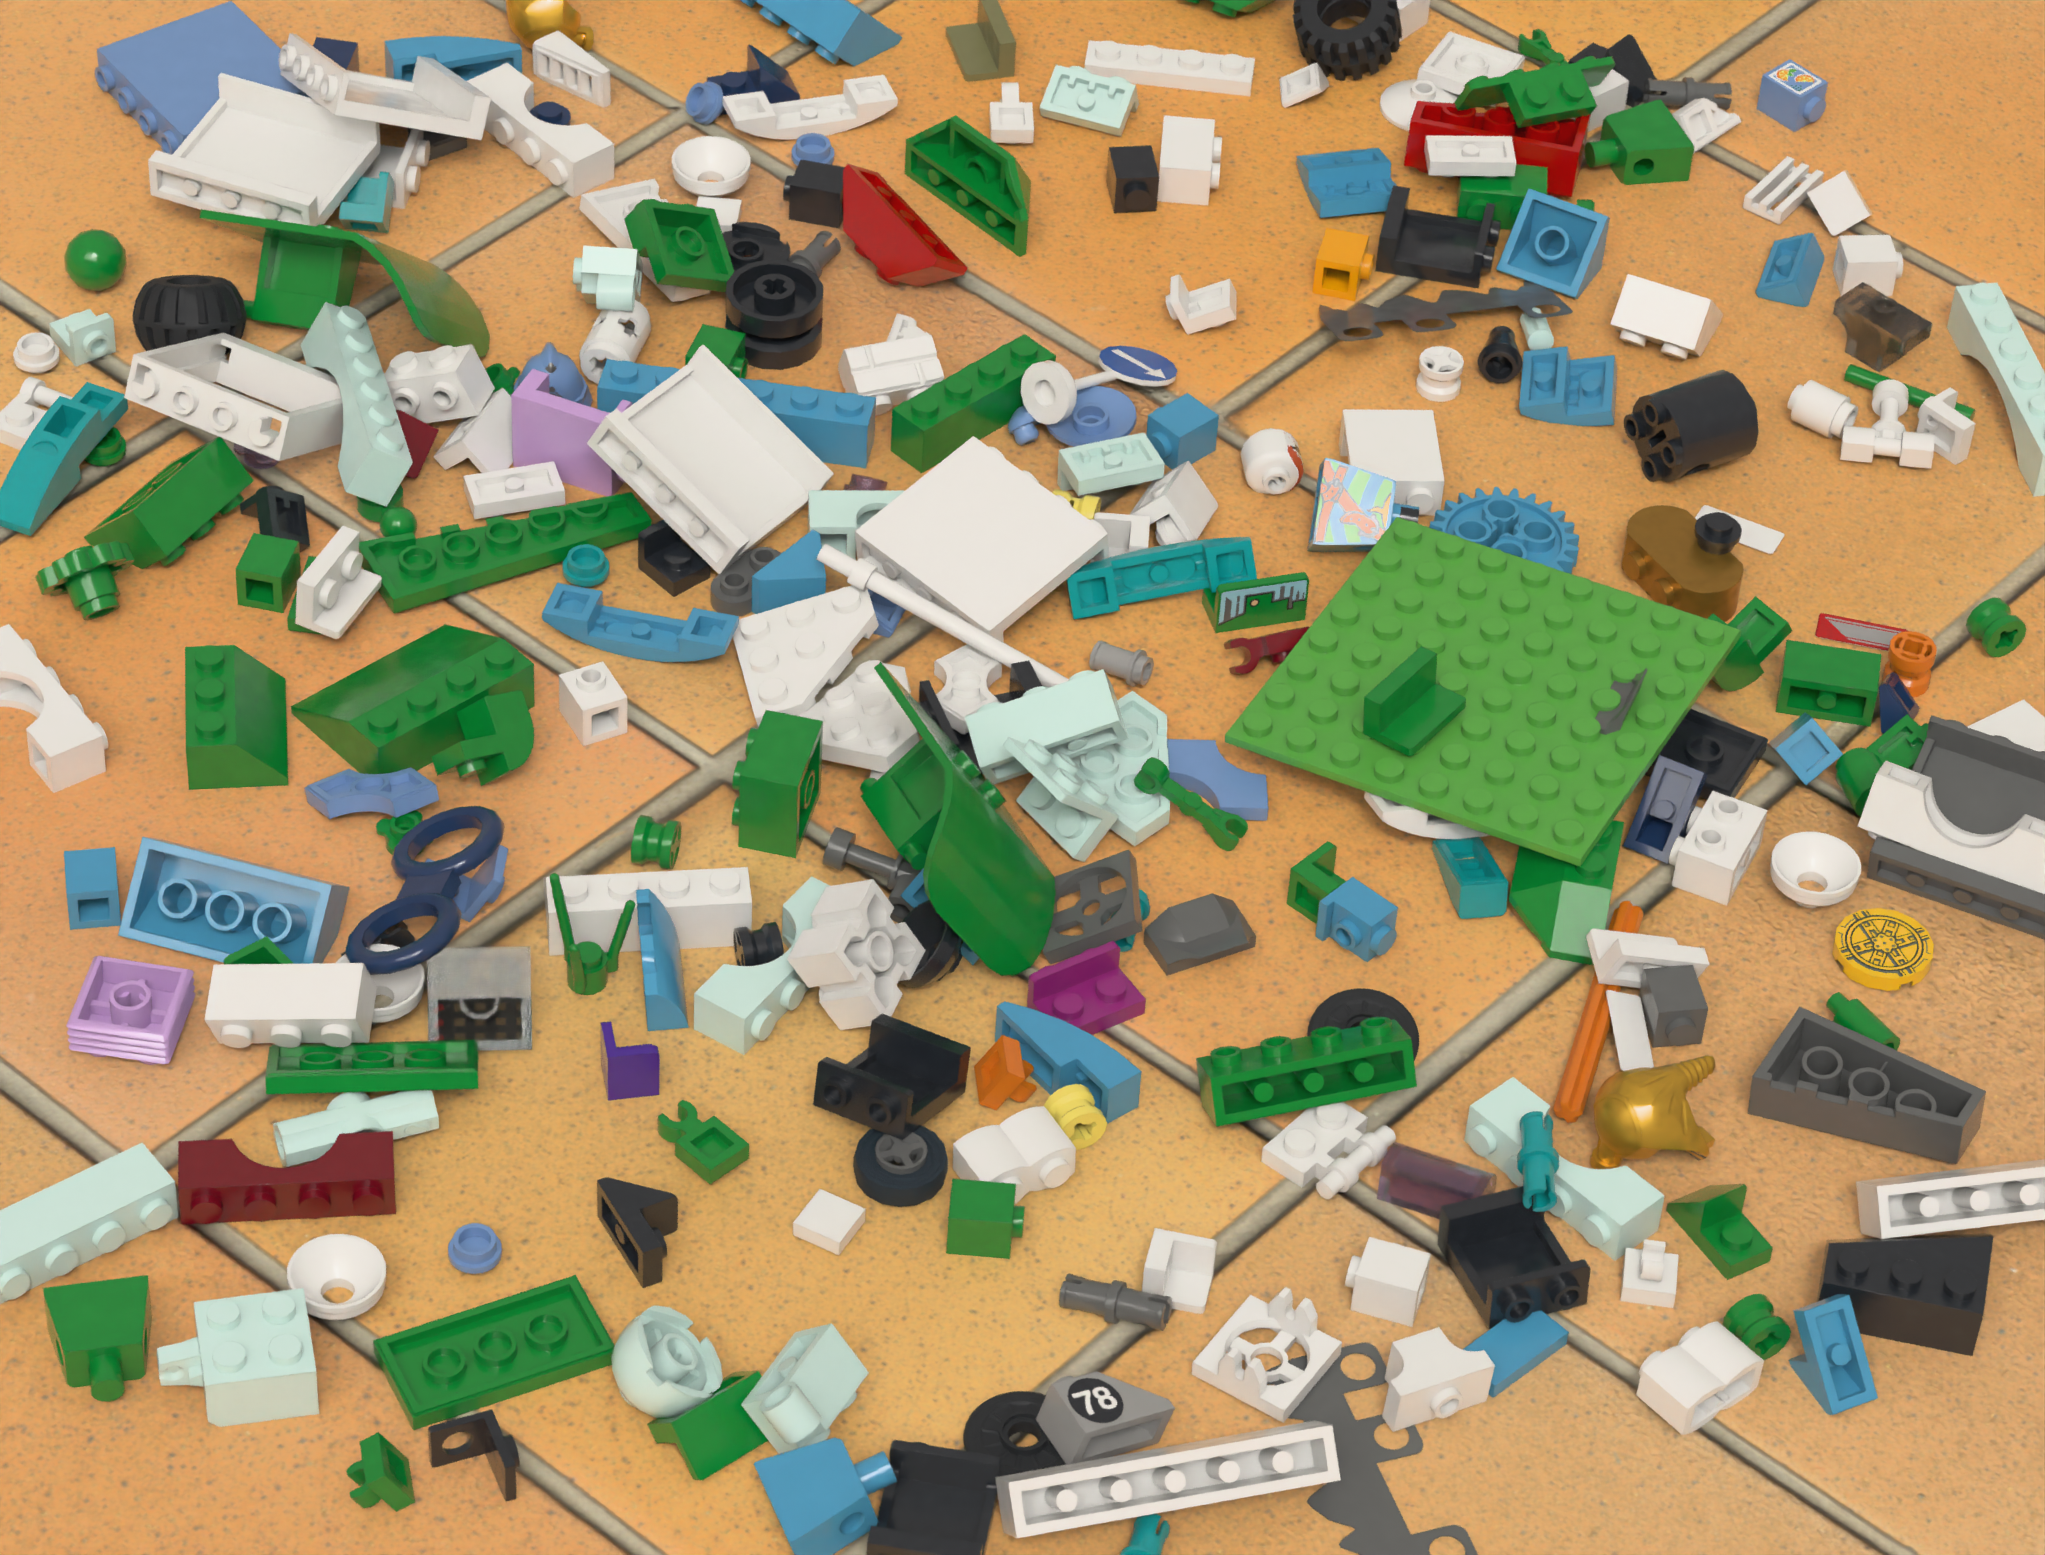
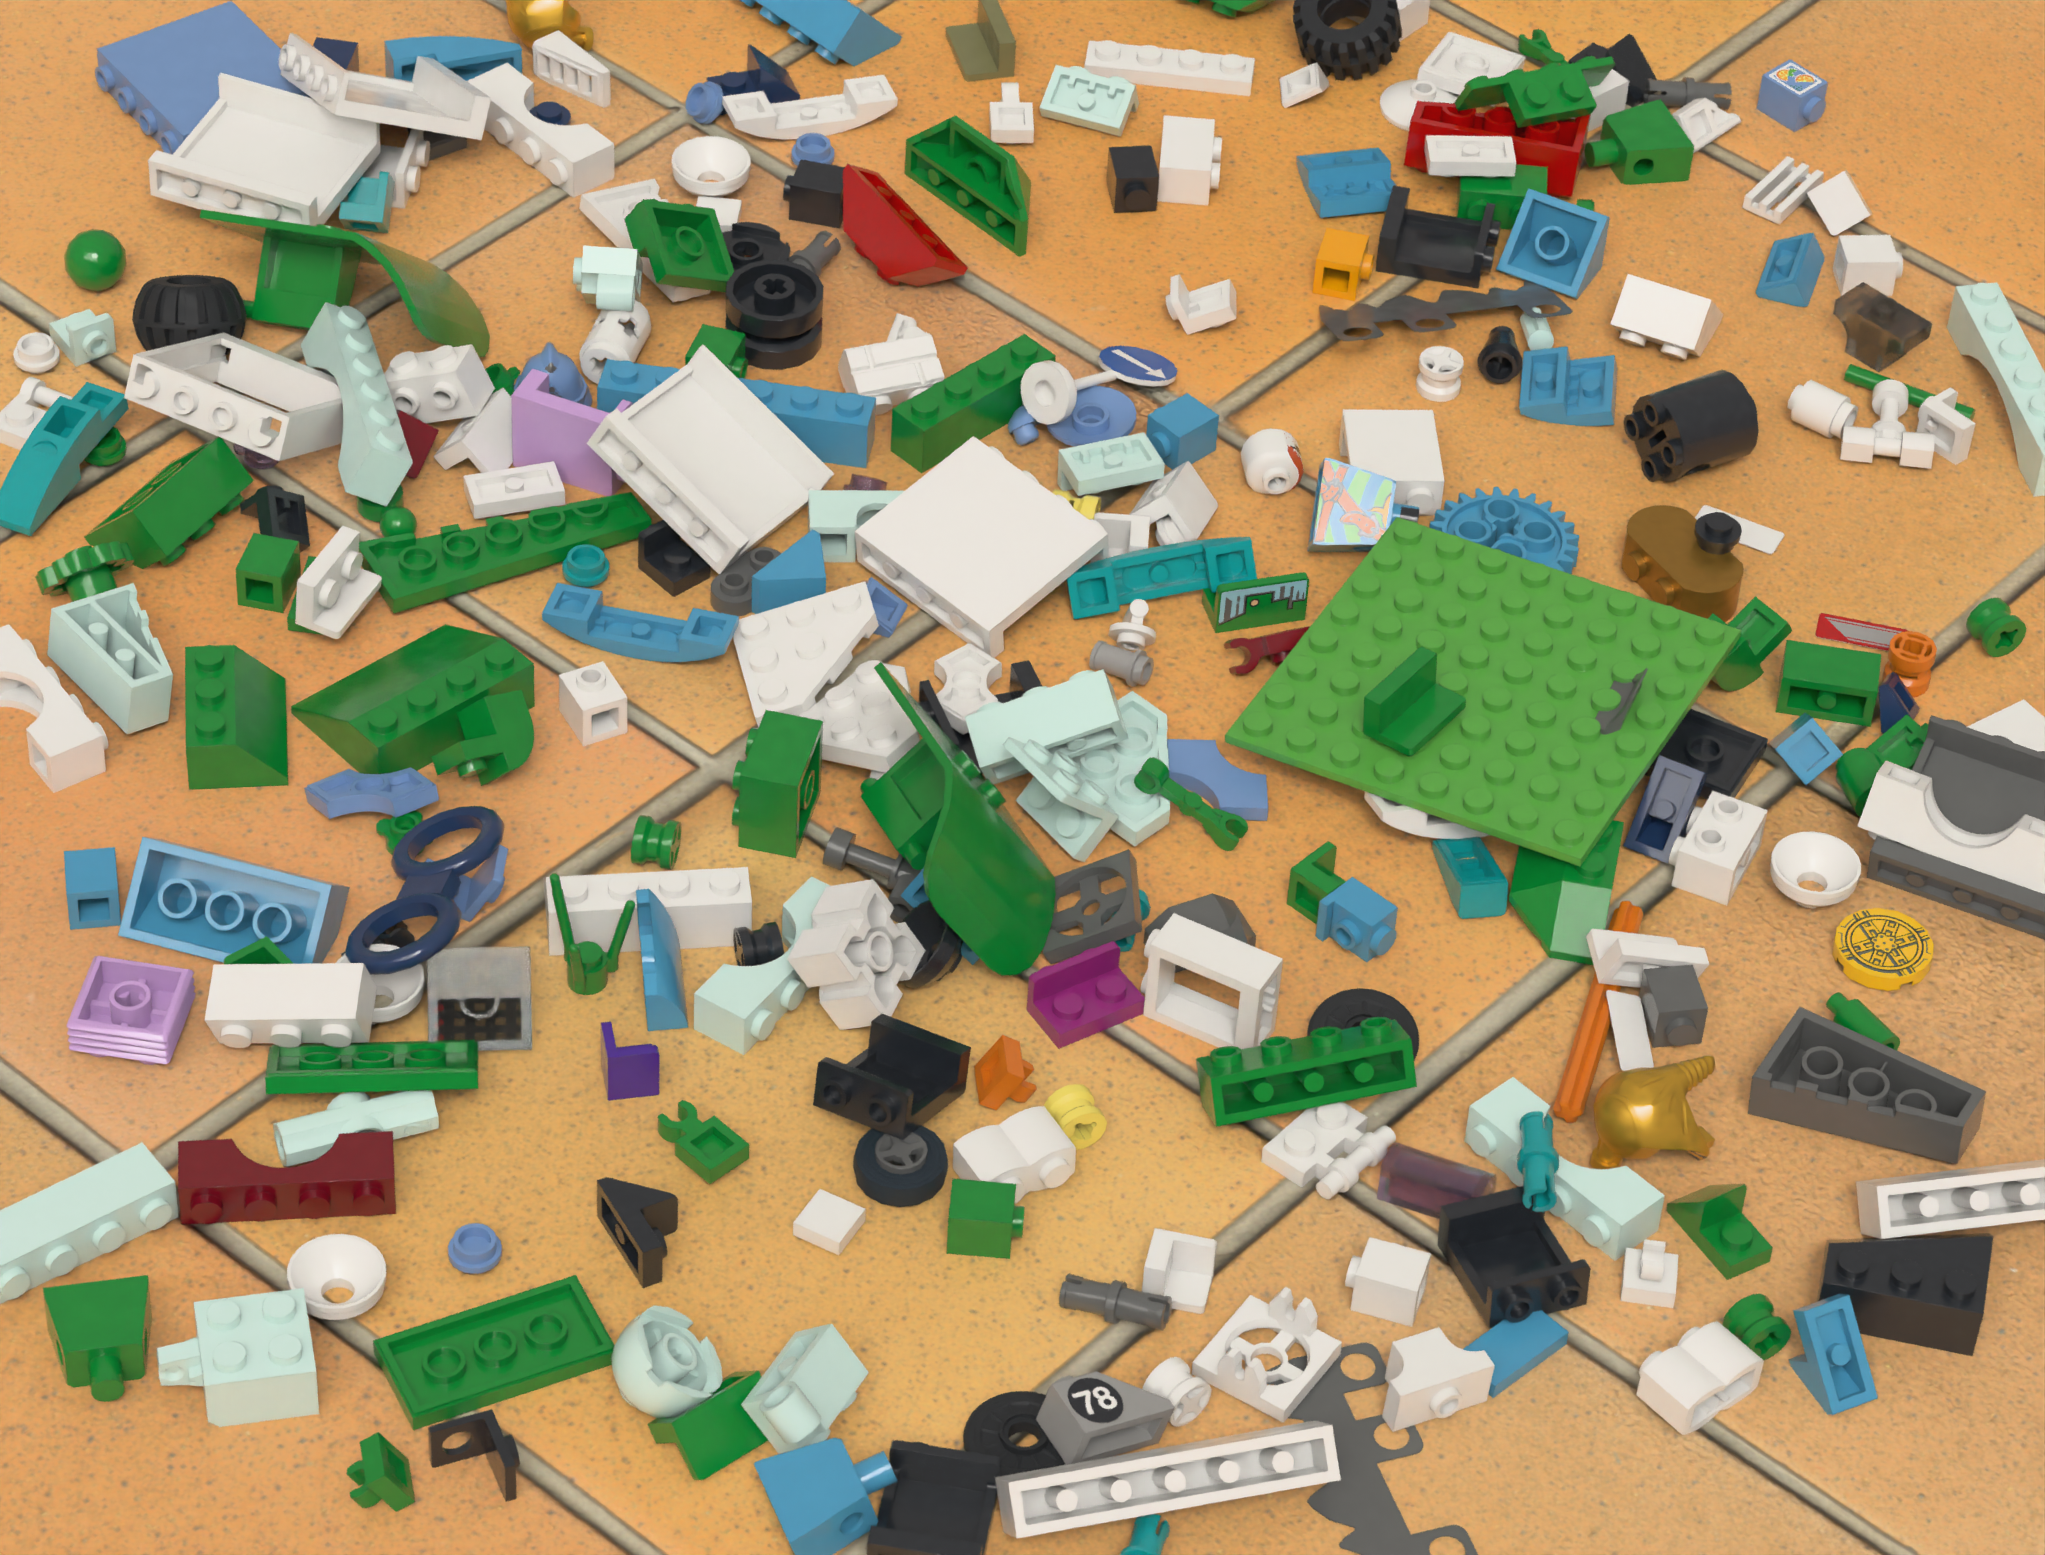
(113, 657): none -> light aqua wedge
(865, 575): white bar -> none
(1071, 1056): dark azure slope -> none
(1130, 632): none -> white plate
(1187, 1393): none -> white wheel
(1222, 960): none -> white window

